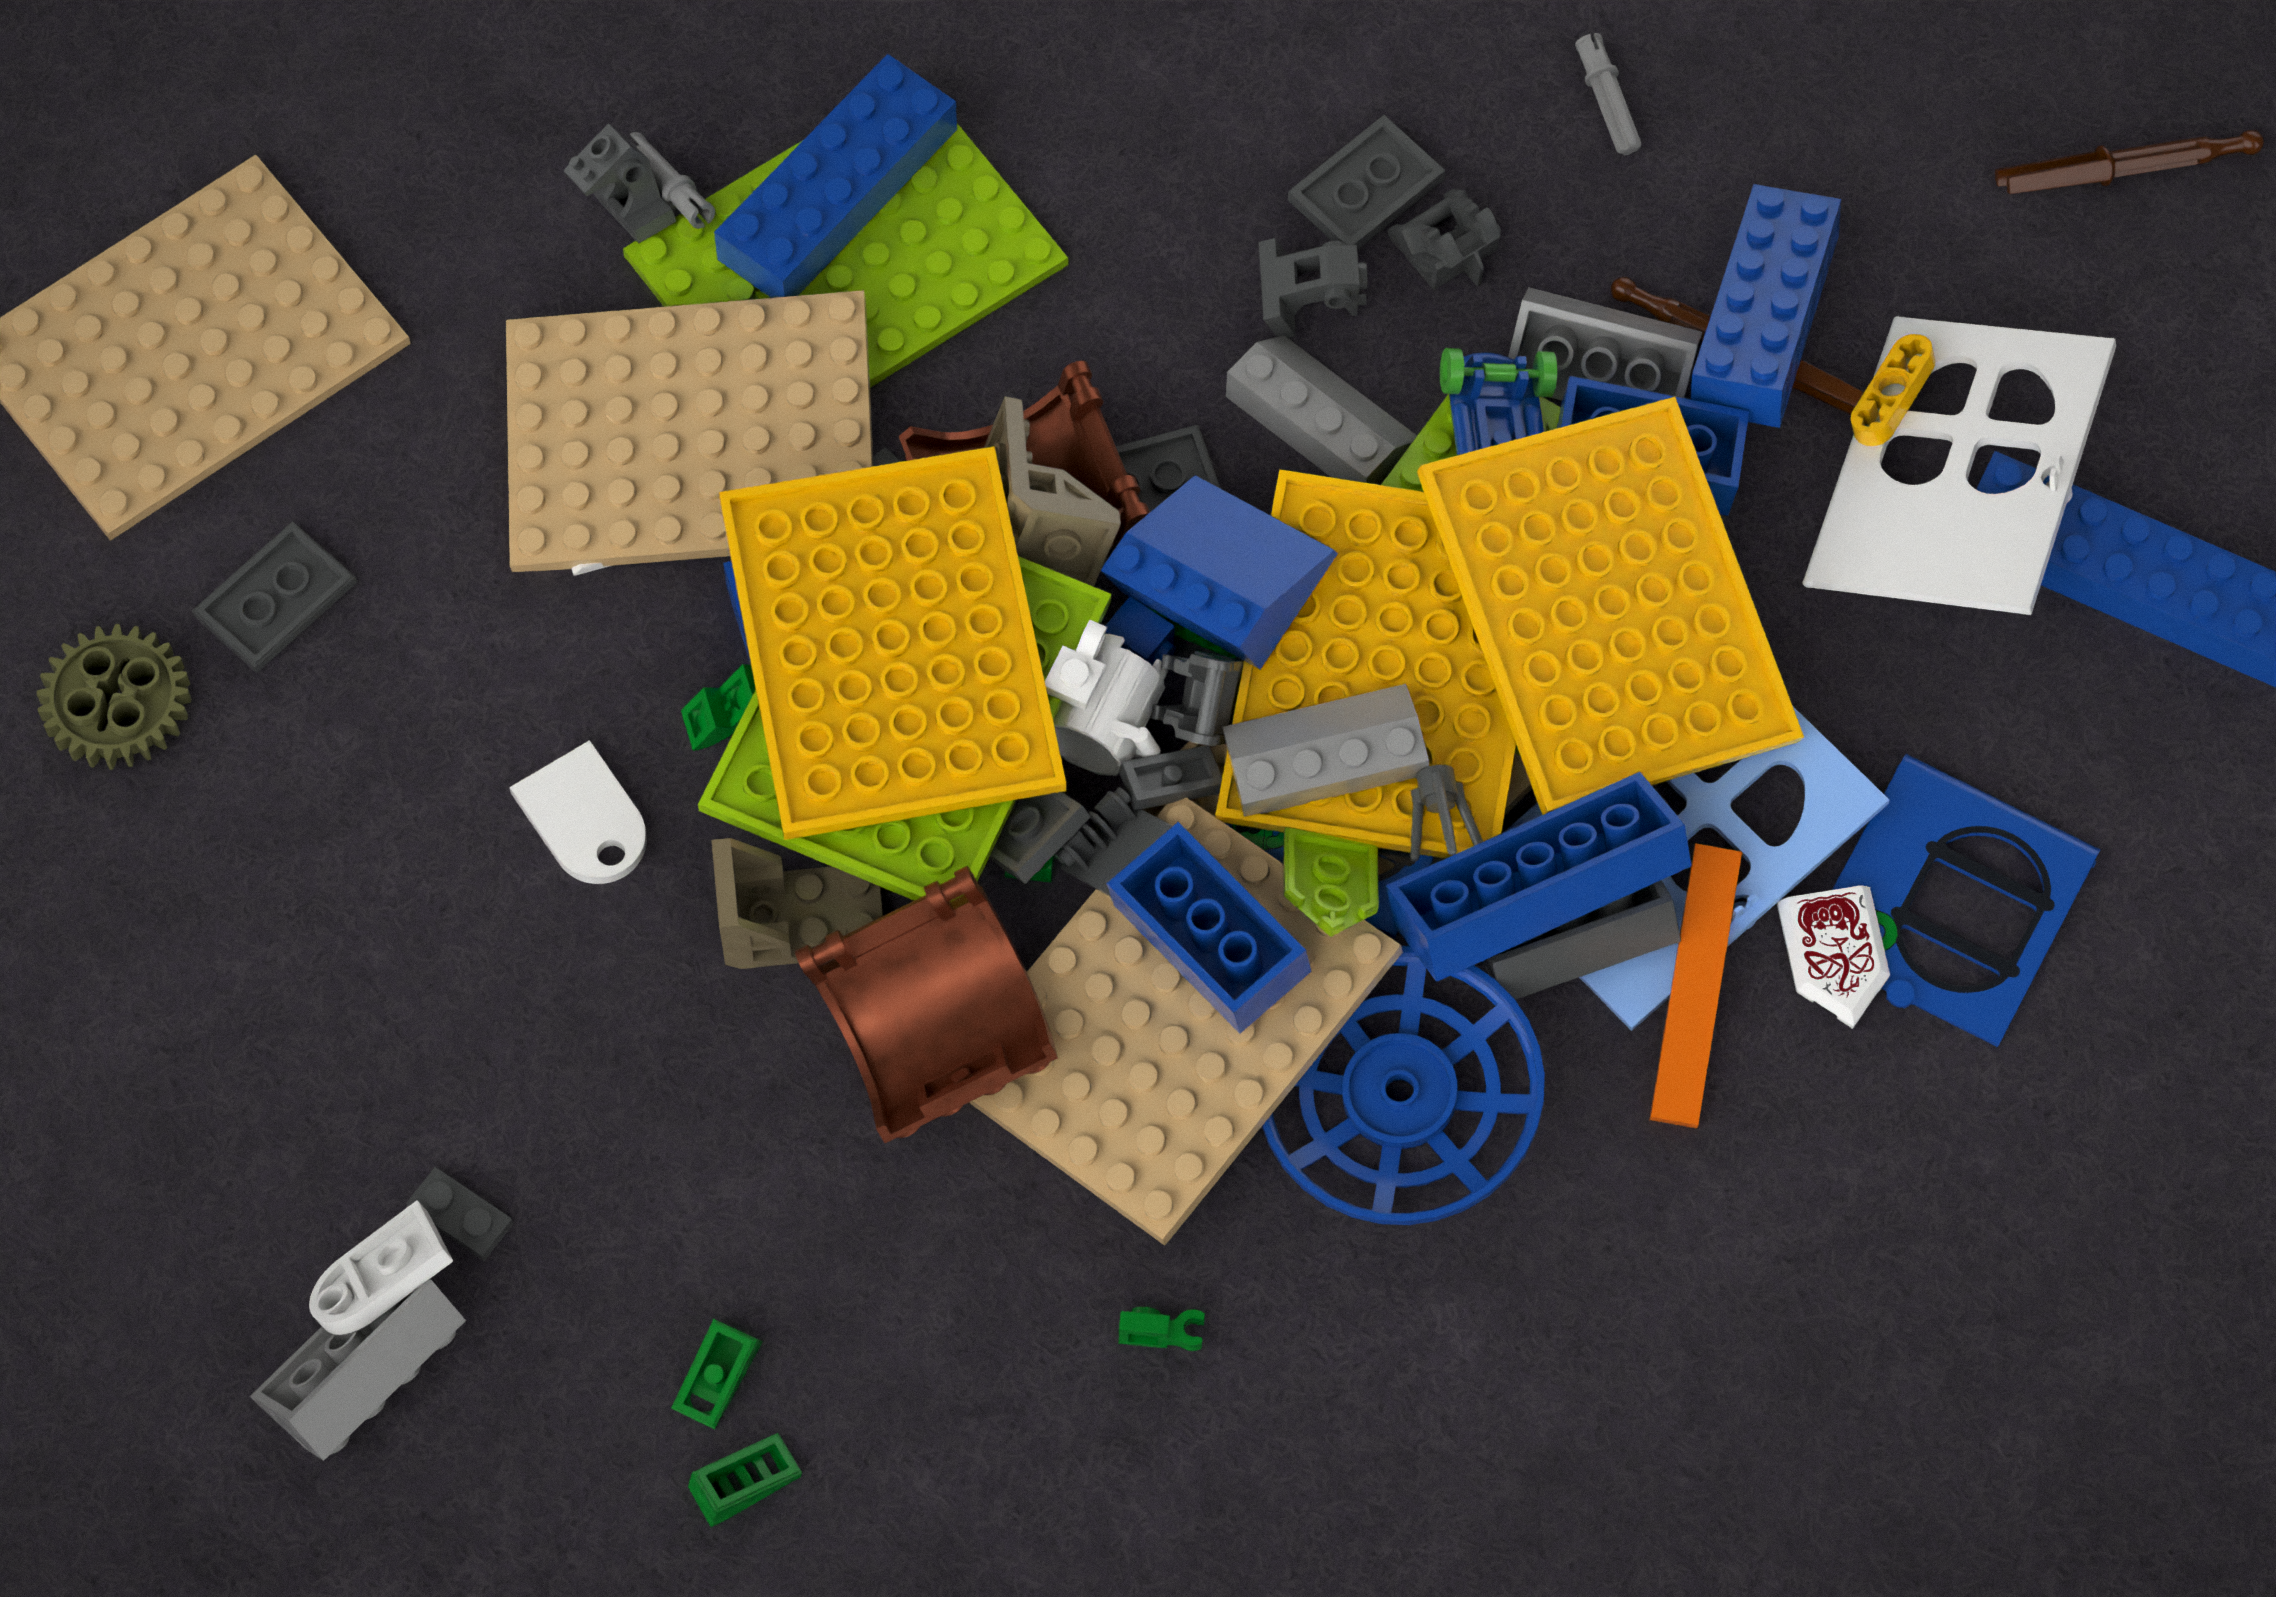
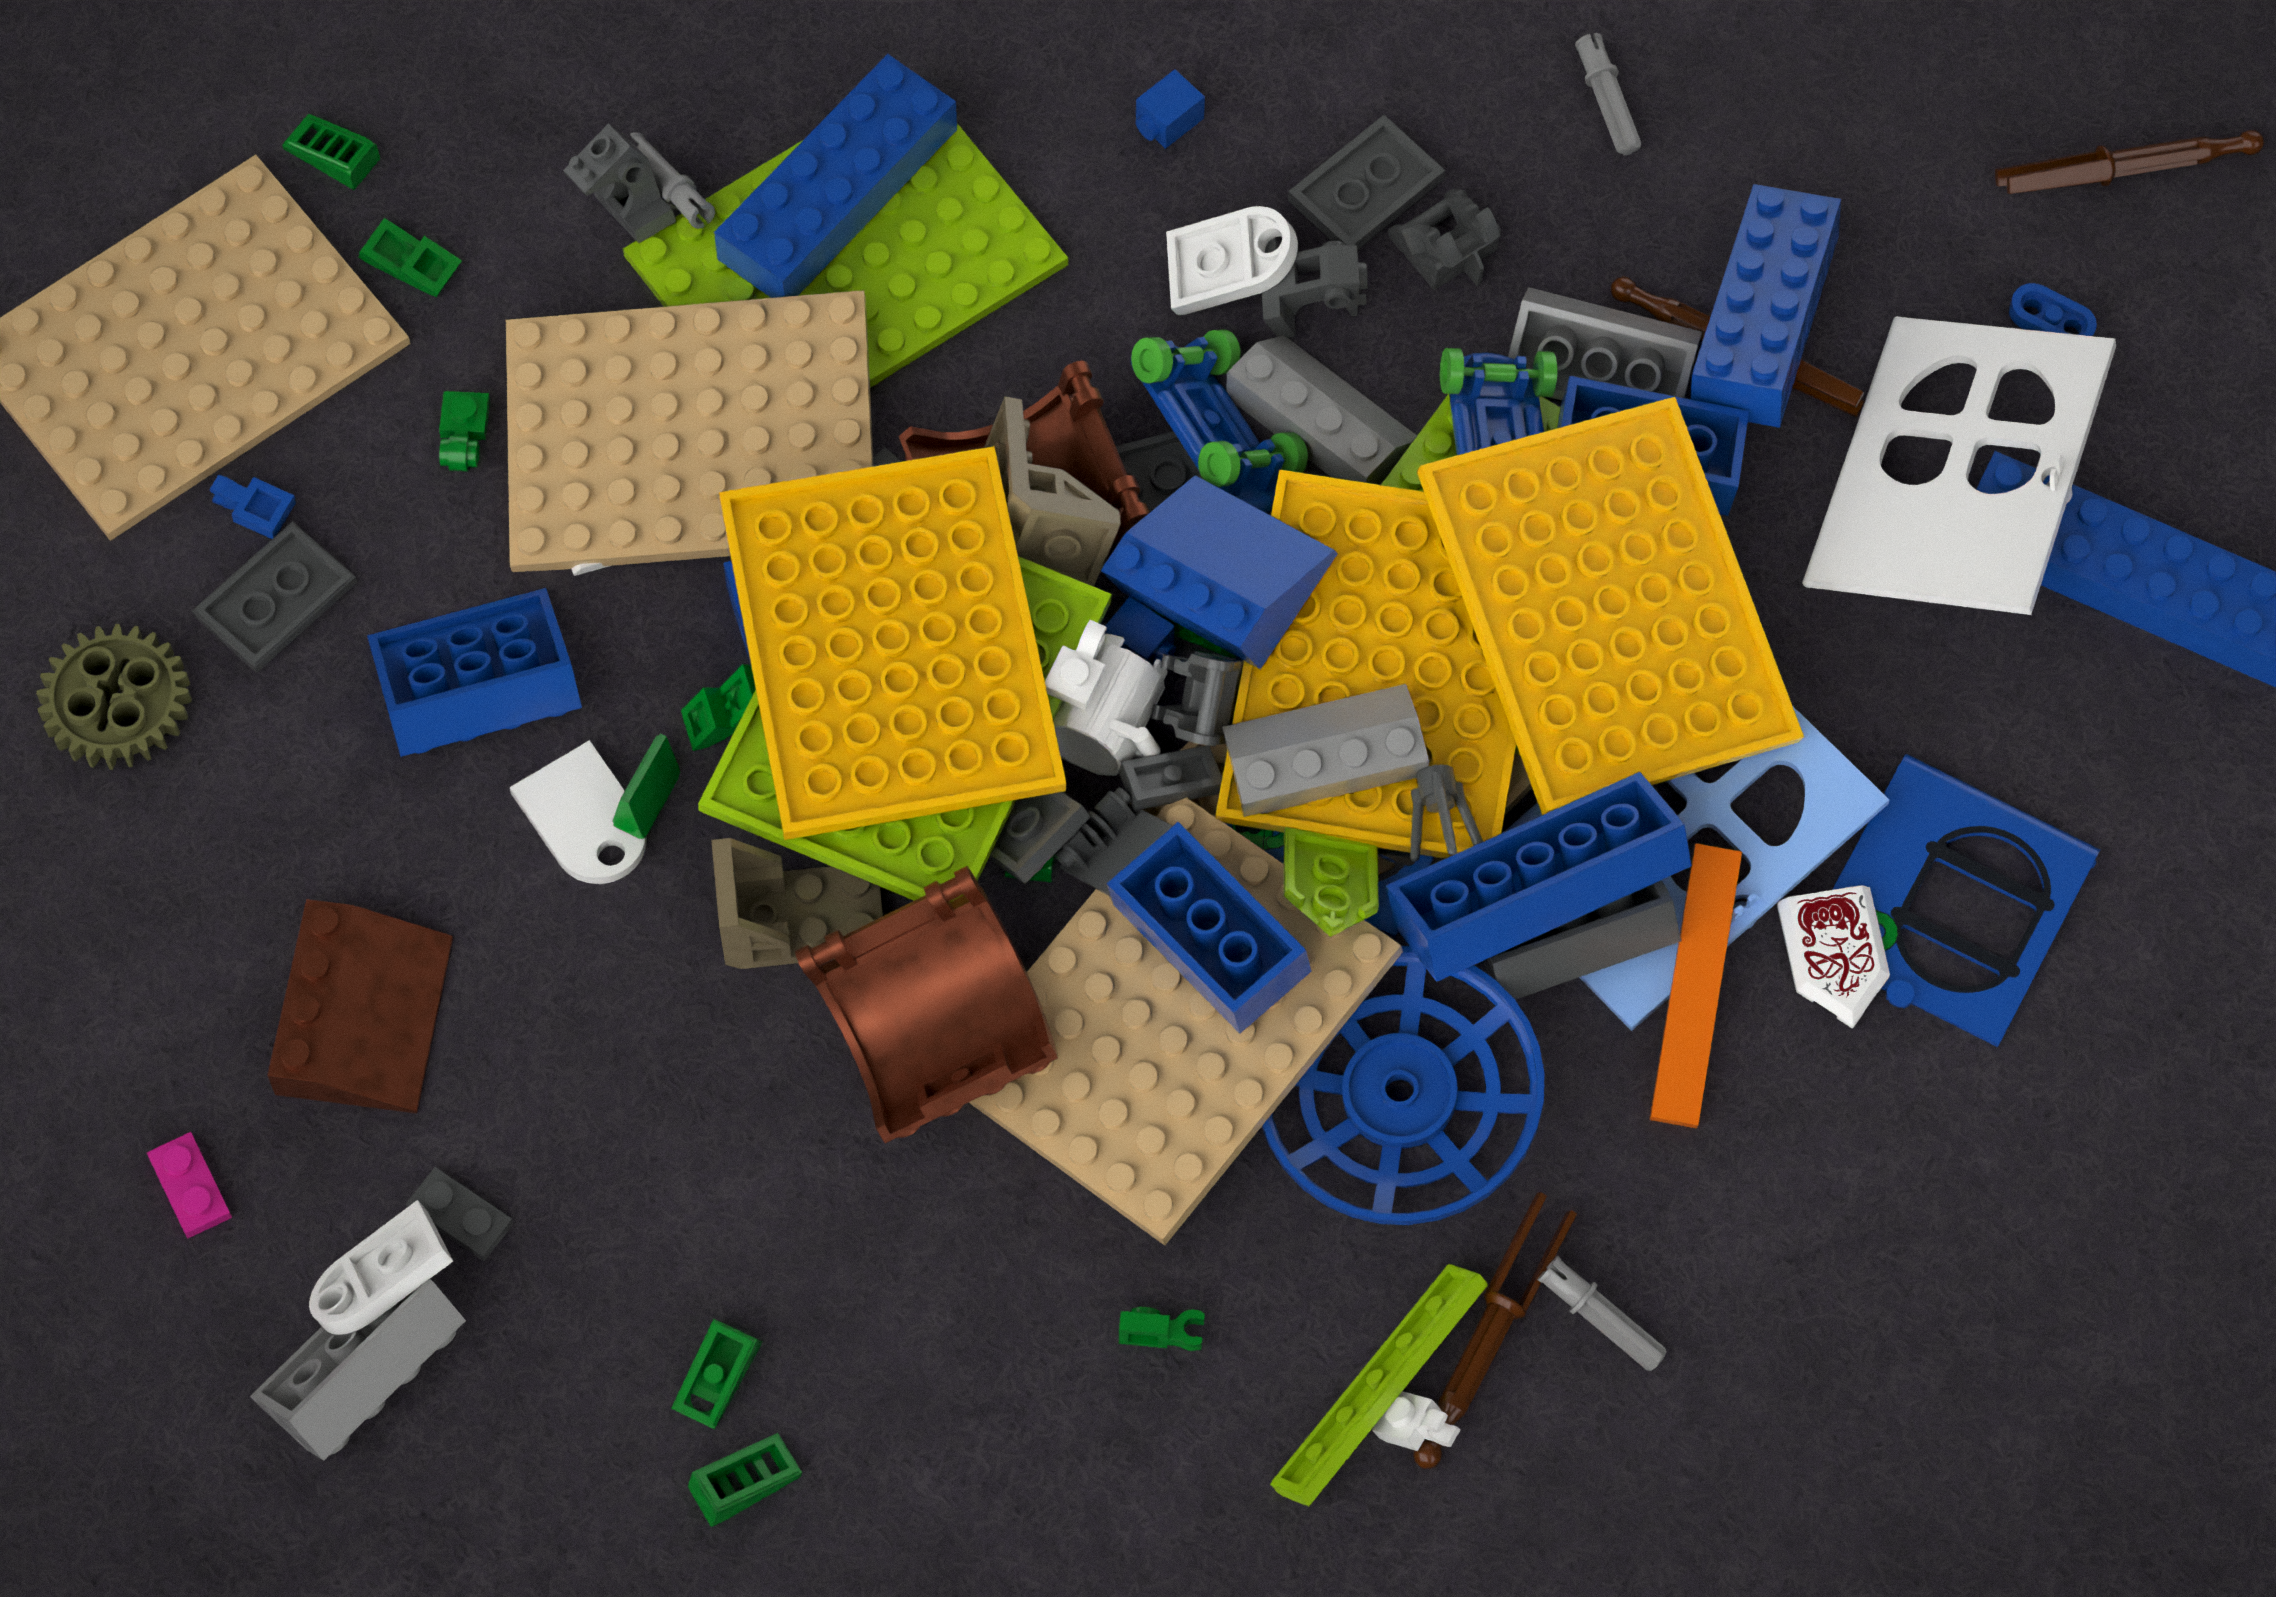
(189, 1185): none -> dark pink plate
(257, 507): none -> blue plate
(349, 173): none -> green slope
(359, 1008): none -> copper slope
(408, 259): none -> green slope
(462, 419): none -> green plate
(474, 672): none -> blue slope
(648, 789): none -> green slope
(1169, 109): none -> blue brick
(1210, 421): none -> piece
(1227, 258): none -> white tile
(1378, 1384): none -> lime tile
(1413, 1420): none -> white plate
(1491, 1329): none -> reddish brown piece
(1602, 1314): none -> light grey axle
(1893, 408): yellow beam -> none
(2054, 311): none -> blue plate

